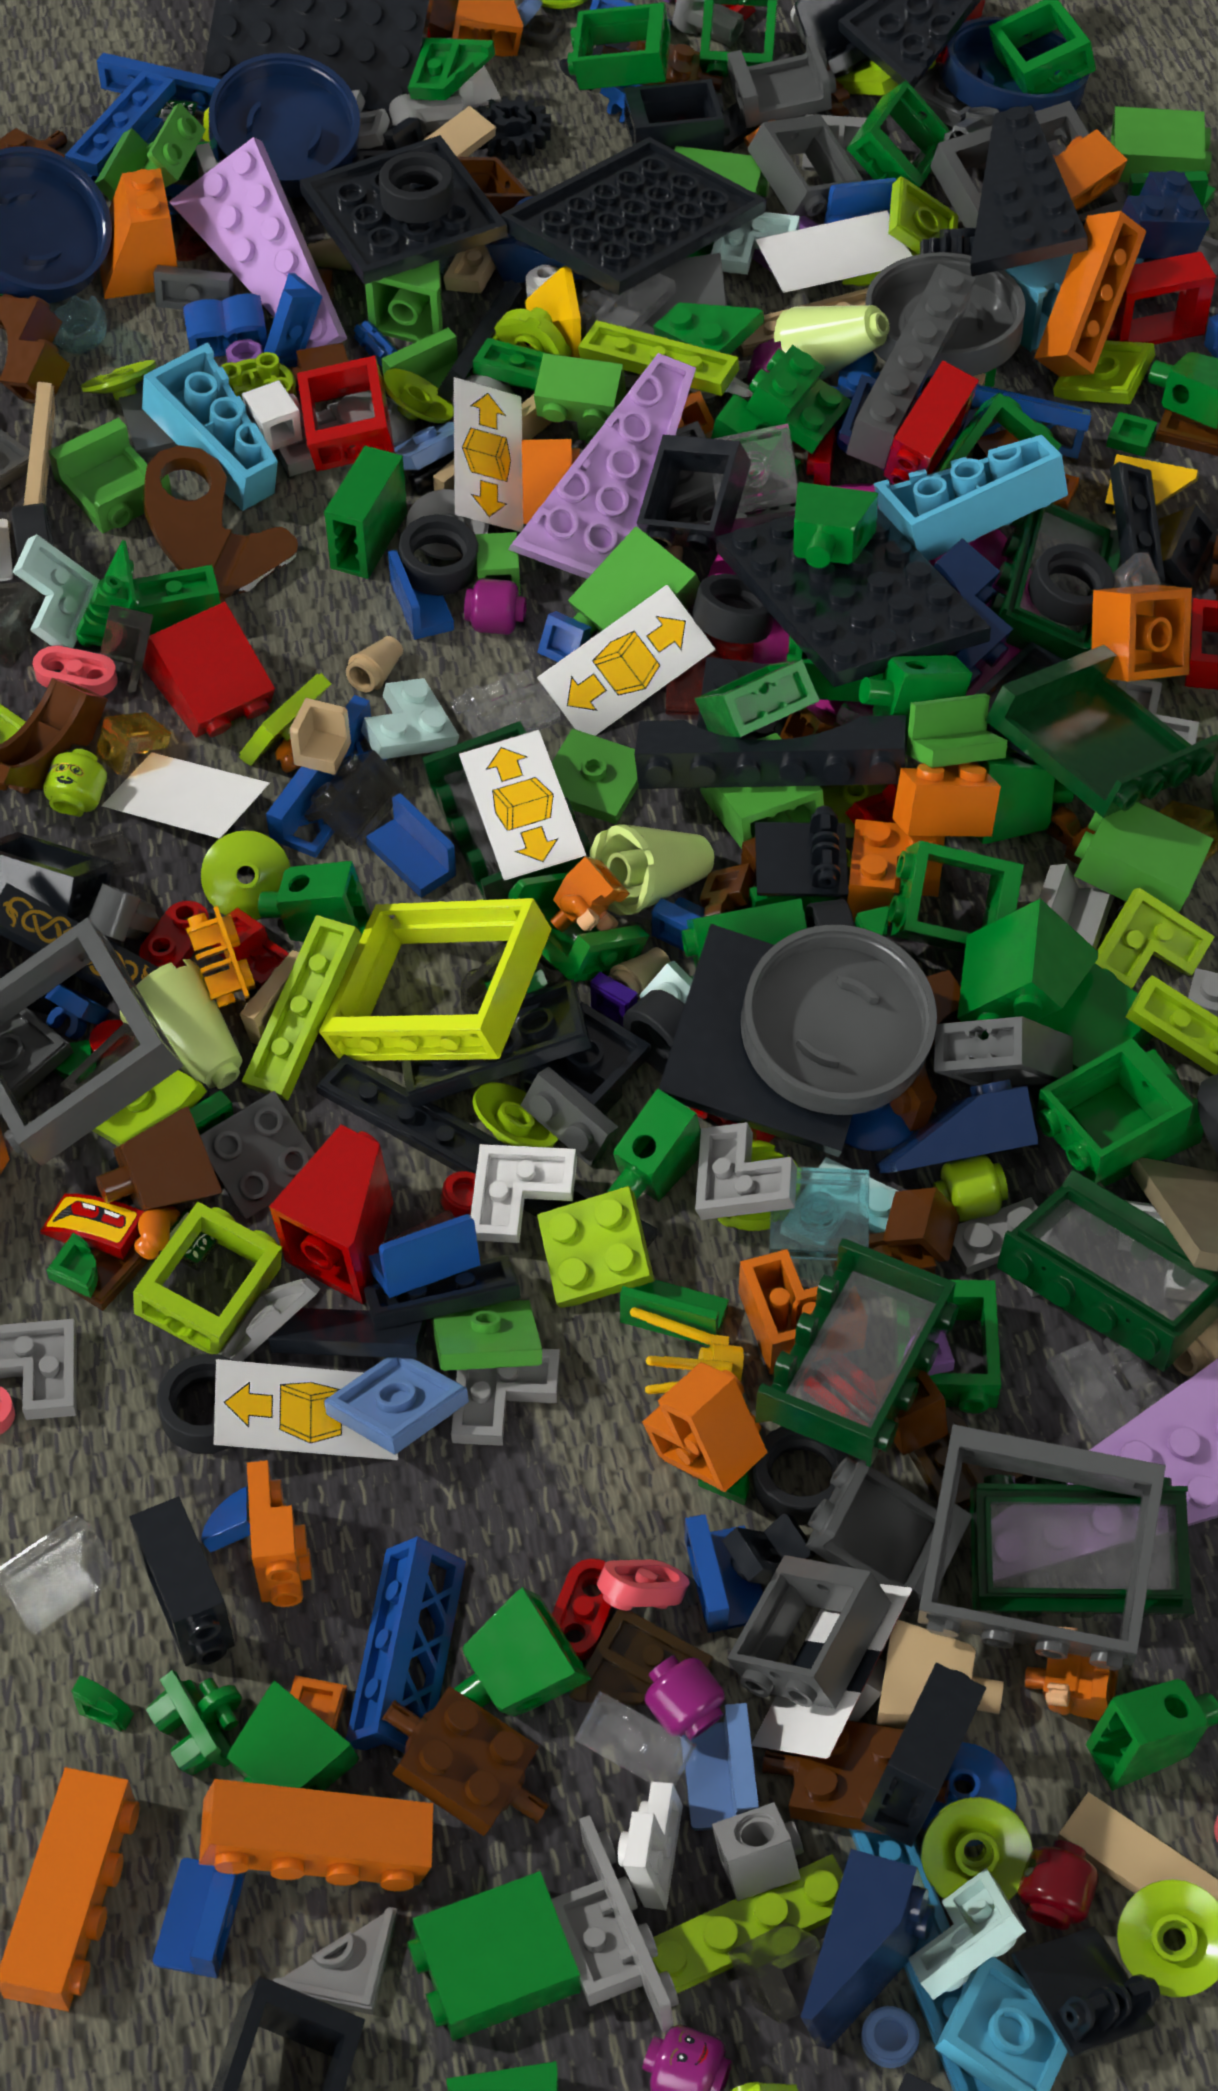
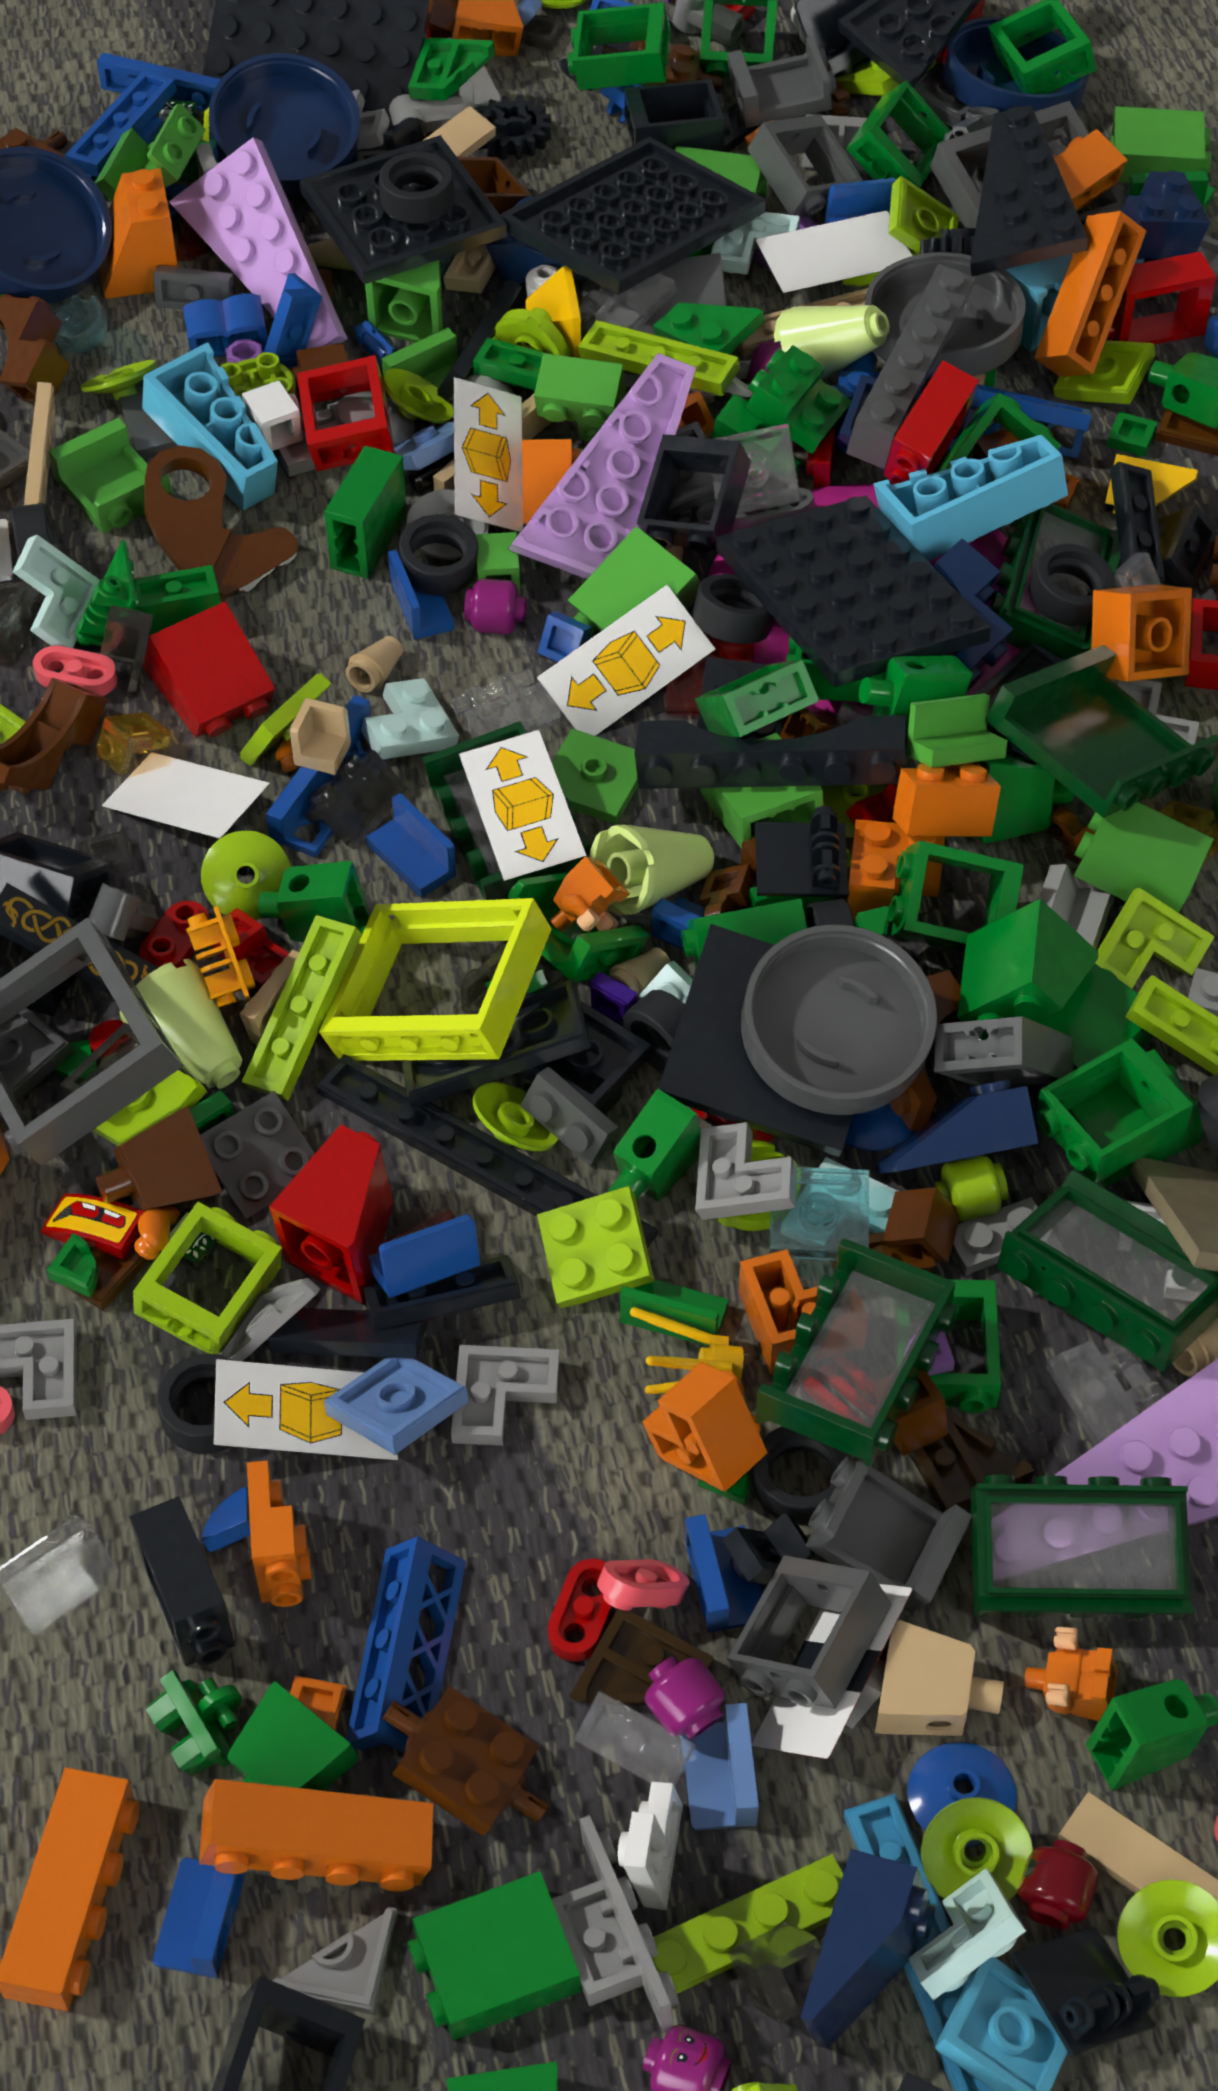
(75, 782): lime head -> none
(77, 1007): blue tile -> none
(98, 1704): green tile -> none
(458, 1193): red tile -> none
(488, 1337): bright green plate -> none
(513, 1174): white plate -> none
(521, 1658): green torso -> none
(758, 1850): light grey brick -> none
(833, 523): green torso -> none
(841, 1786): reddish brown plate -> none
(890, 2037): medium blue tile -> none
(924, 1754): black window -> none
(1062, 1465): dark grey window -> none

